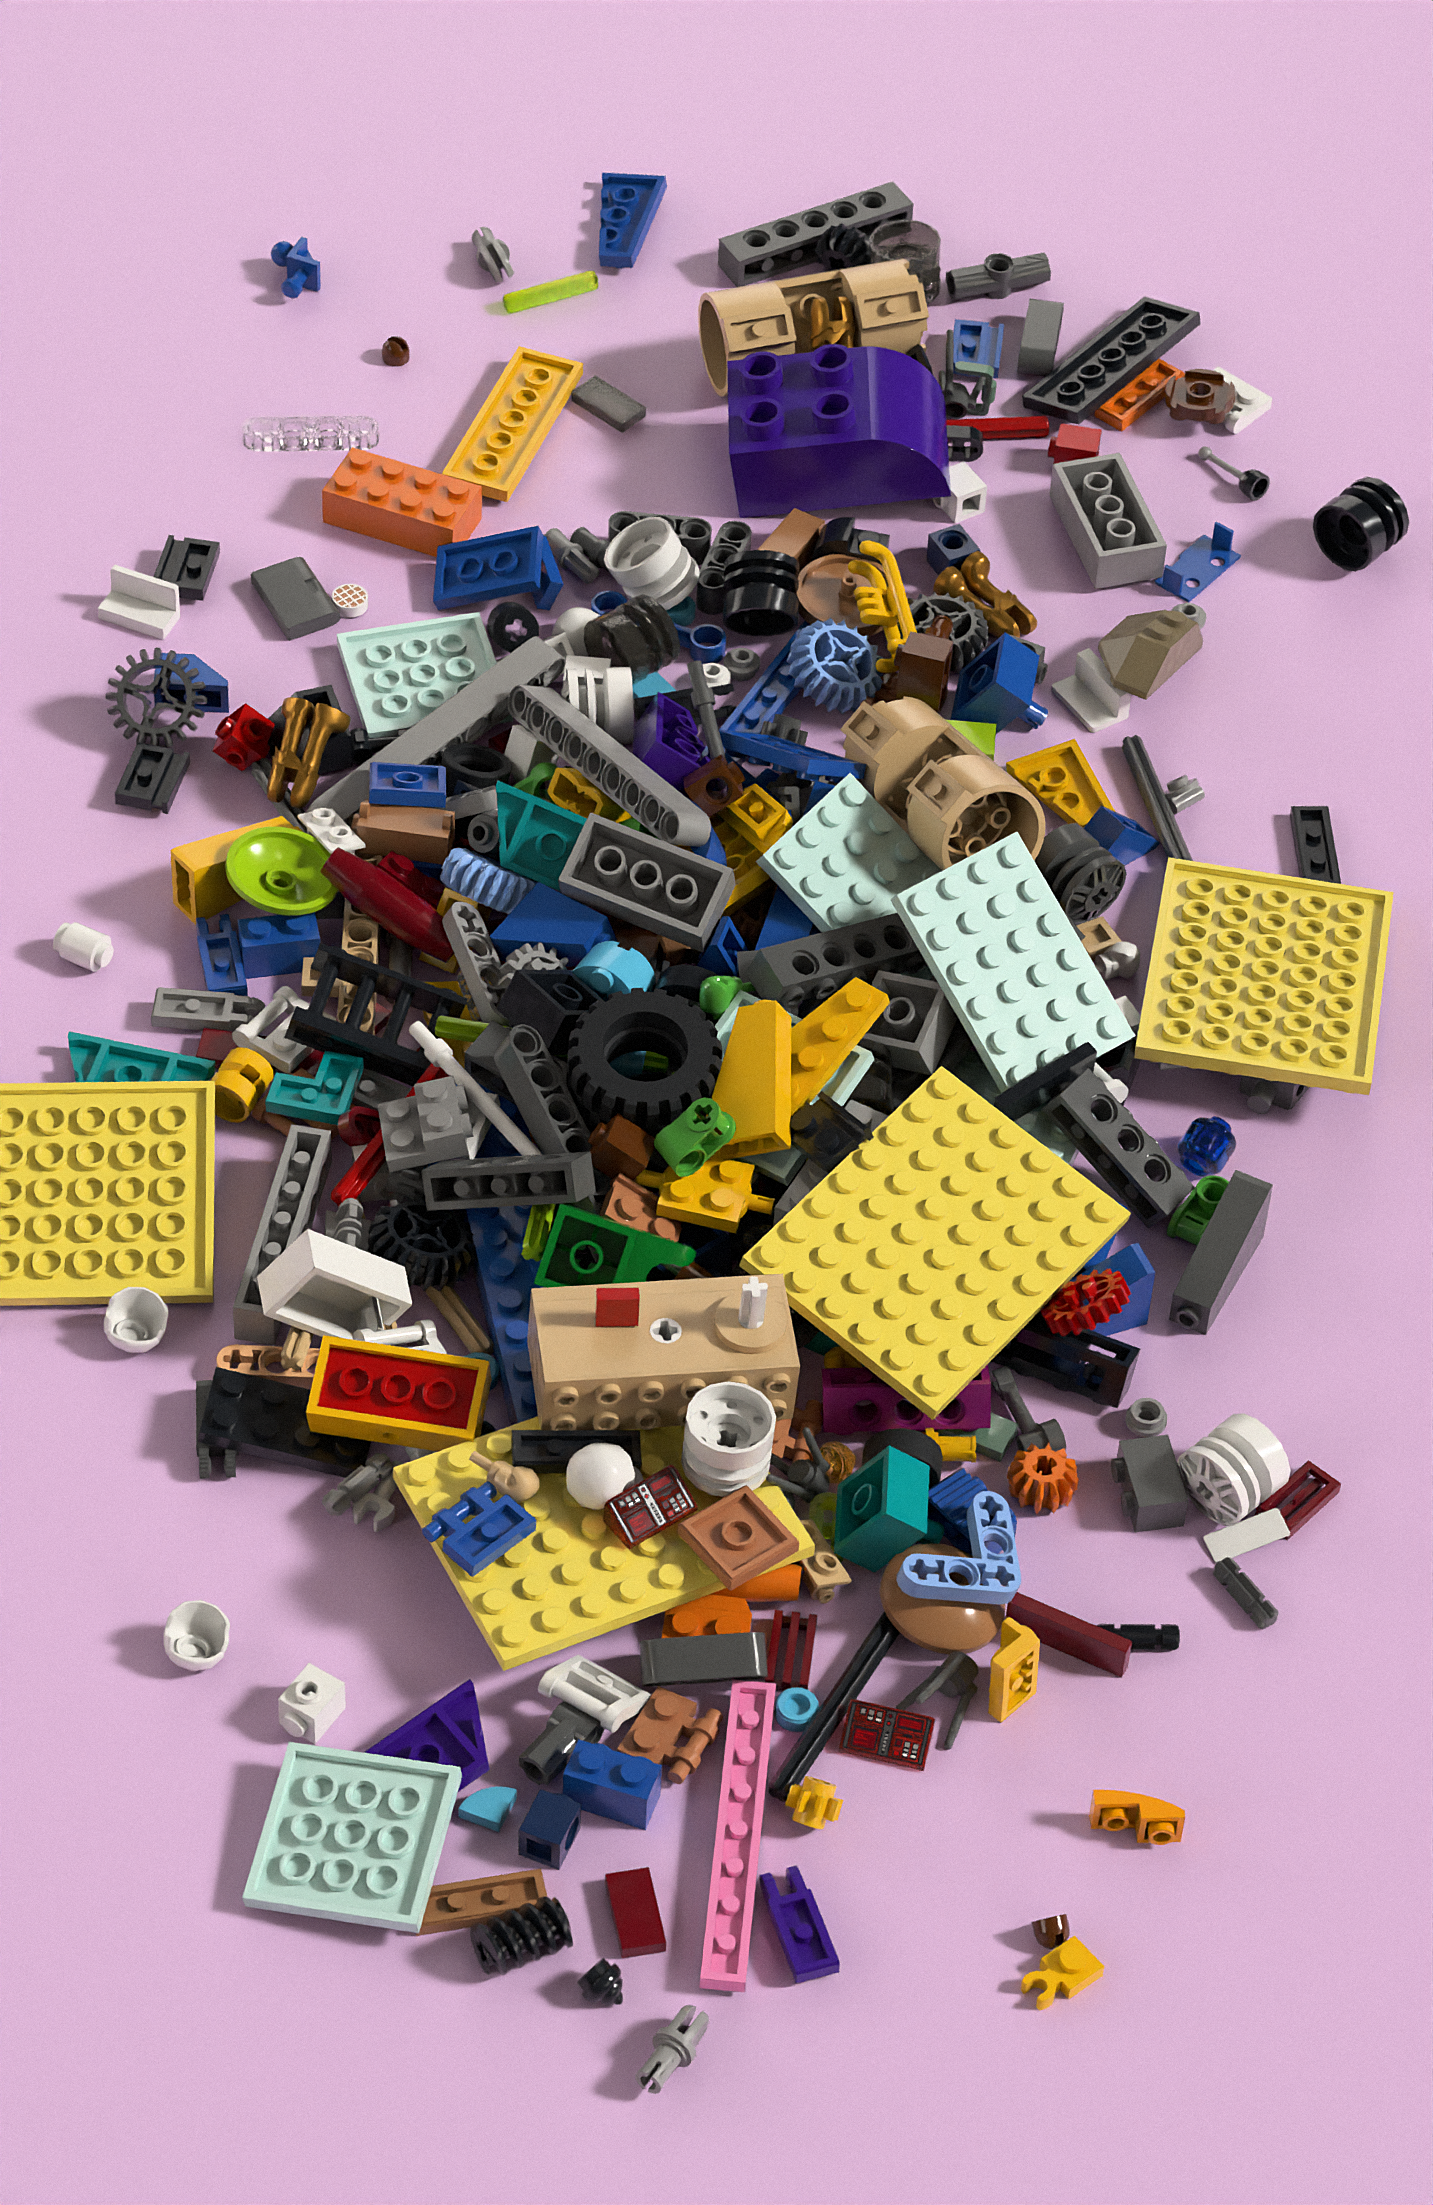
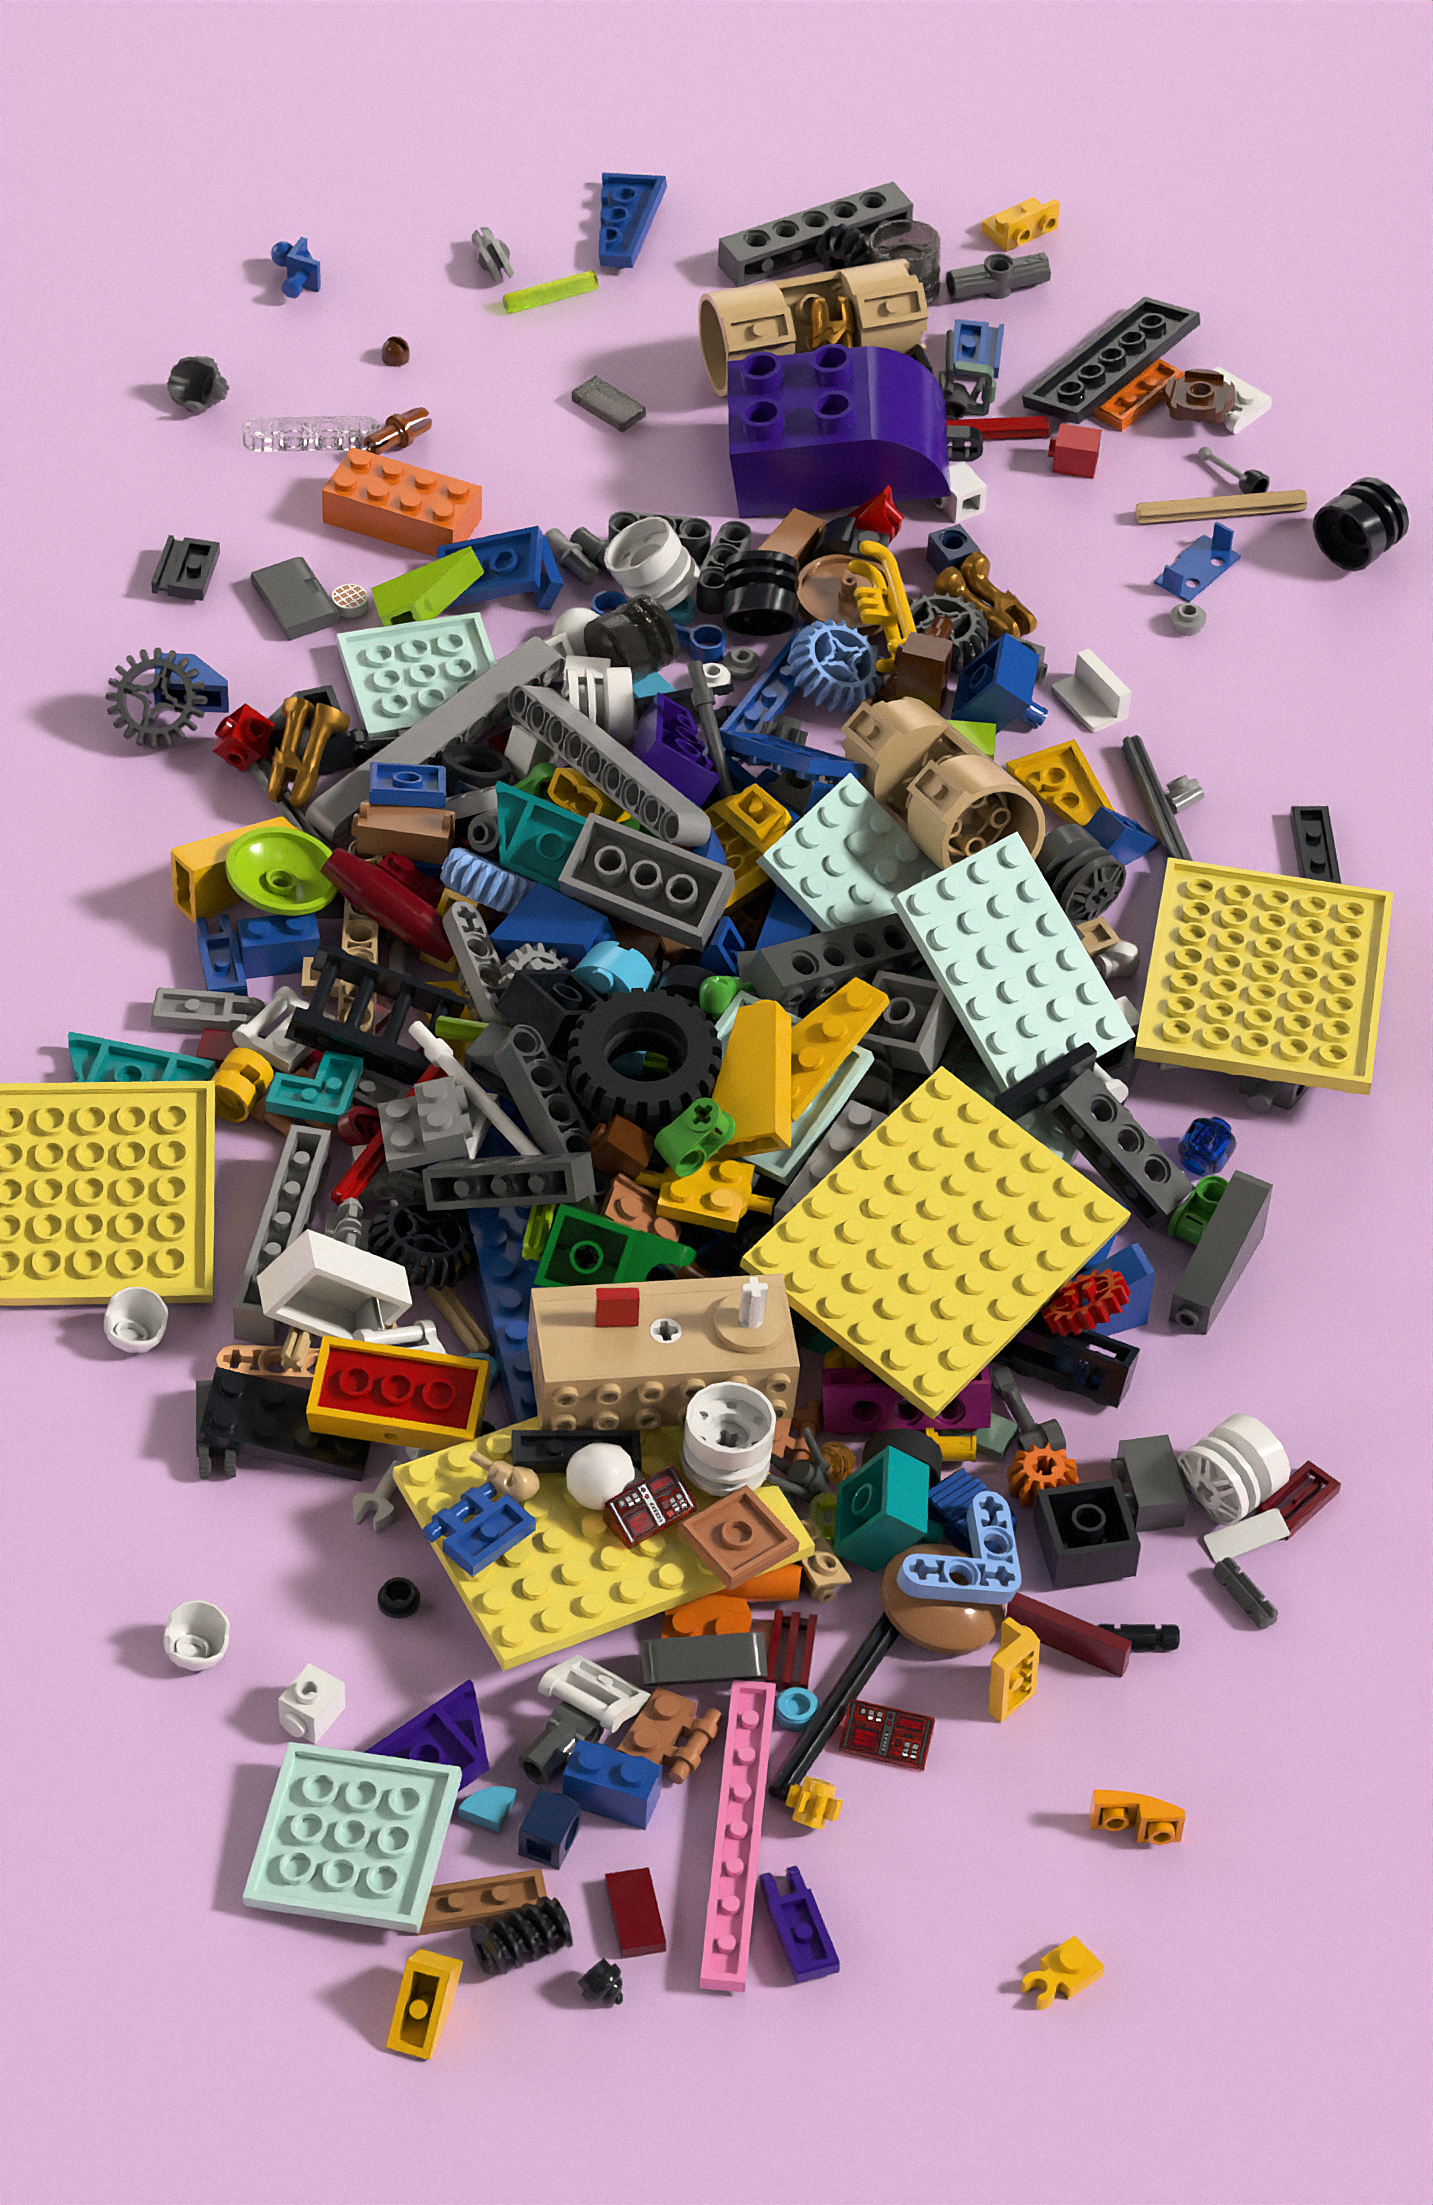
(83, 946): white brick -> none
(141, 603): white panel -> none
(152, 778): black plate -> none
(197, 383): none -> dark grey hair
(331, 830): white hinge -> none
(357, 1484): light grey axle -> none
(396, 1589): none -> black plate
(399, 430): none -> dark orange arm
(423, 2003): none -> yellow slope
(426, 590): none -> lime slope
(506, 614): black piece -> none
(514, 422): yellow plate -> none
(673, 2048): light grey arm -> none
(710, 800): reddish brown brick -> none
(794, 805): dark grey tile -> none
(827, 1132): black plate -> none
(879, 514): none -> red hat
(951, 1679): dark grey plant -> none
(1021, 223): none -> yellow bracket
(1040, 337): beam -> none
(1051, 1931): reddish brown hinge -> none
(1086, 1533): none -> black brick
(1107, 520): light grey brick -> none
(1144, 1410): light grey plate -> none
(1148, 650): dark tan wedge -> none
(1221, 506): none -> tan axle

